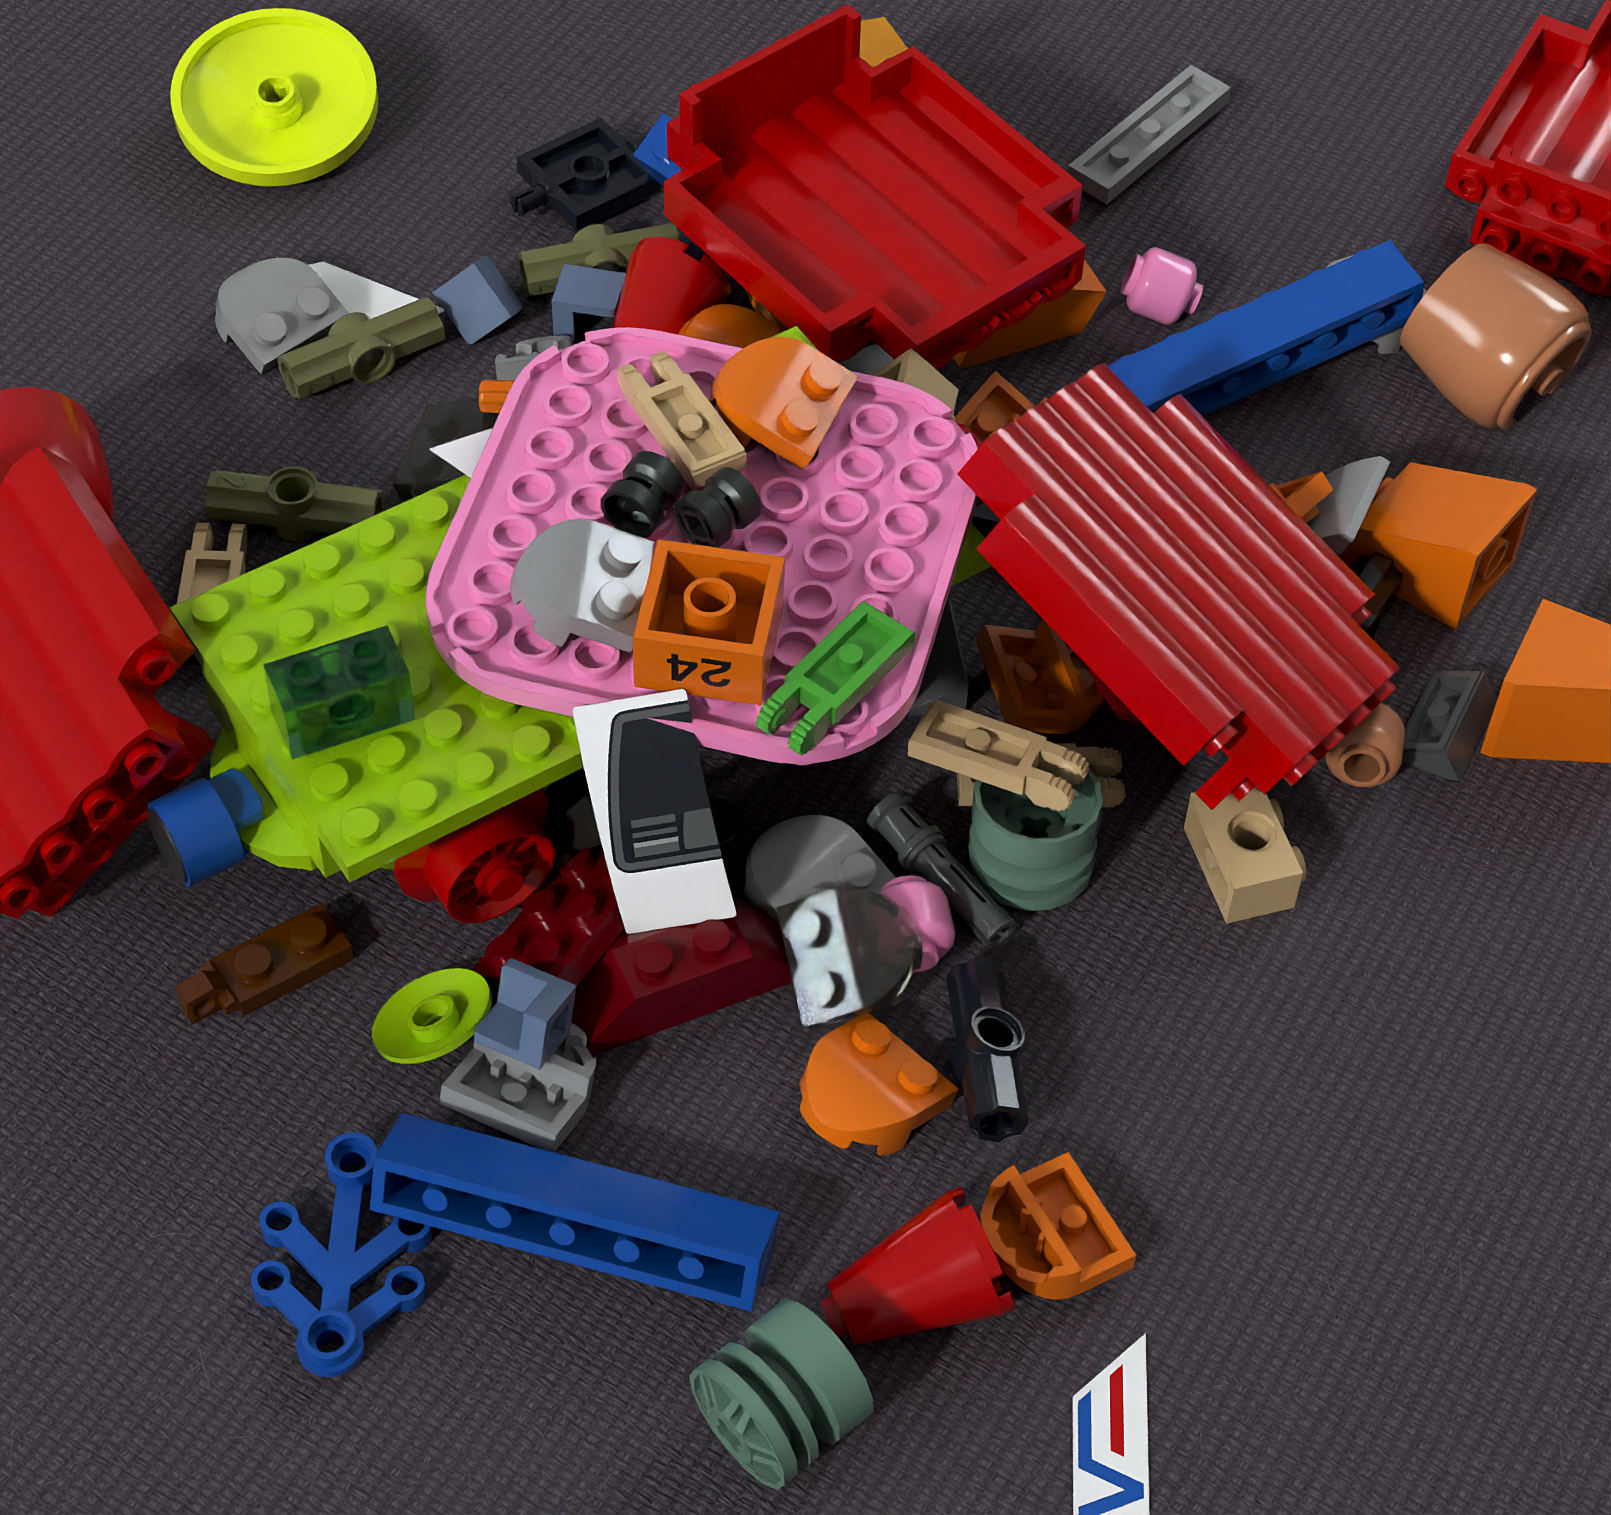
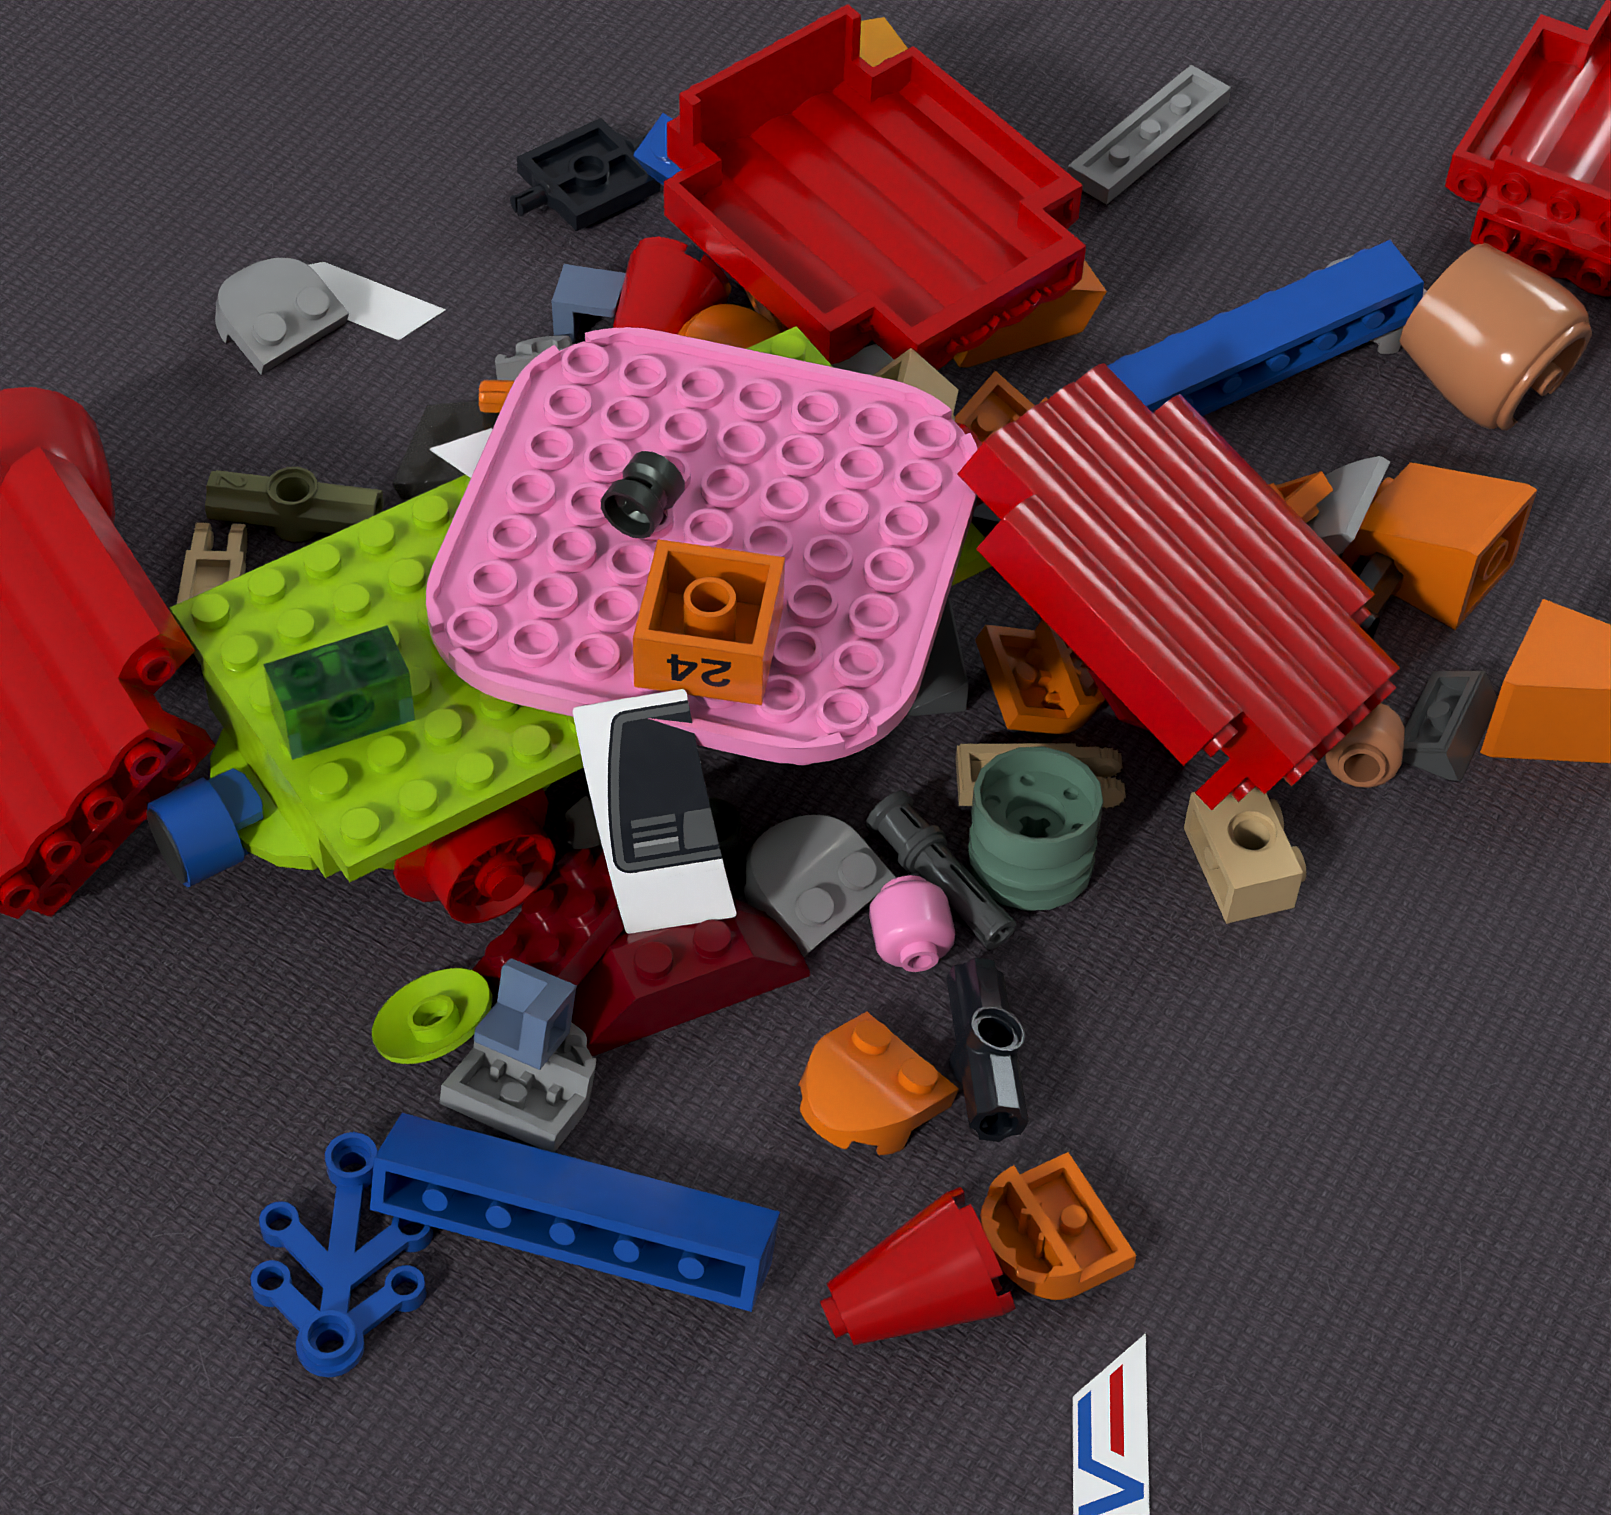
(266, 966): reddish brown hinge -> none
(274, 97): neon yellow dish -> none
(361, 348): olive piece -> none
(478, 300): sand blue panel -> none
(584, 582): light grey slope -> none
(591, 247): olive piece -> none
(682, 420): tan hinge -> none
(721, 506): pearl dark grey wheel -> none
(781, 396): orange slope -> none
(782, 1393): sand green wheel -> none
(836, 675): bright green hinge -> none
(848, 953): clear smoke slope -> none
(998, 754): tan hinge -> none
(1161, 286): bright pink head -> none

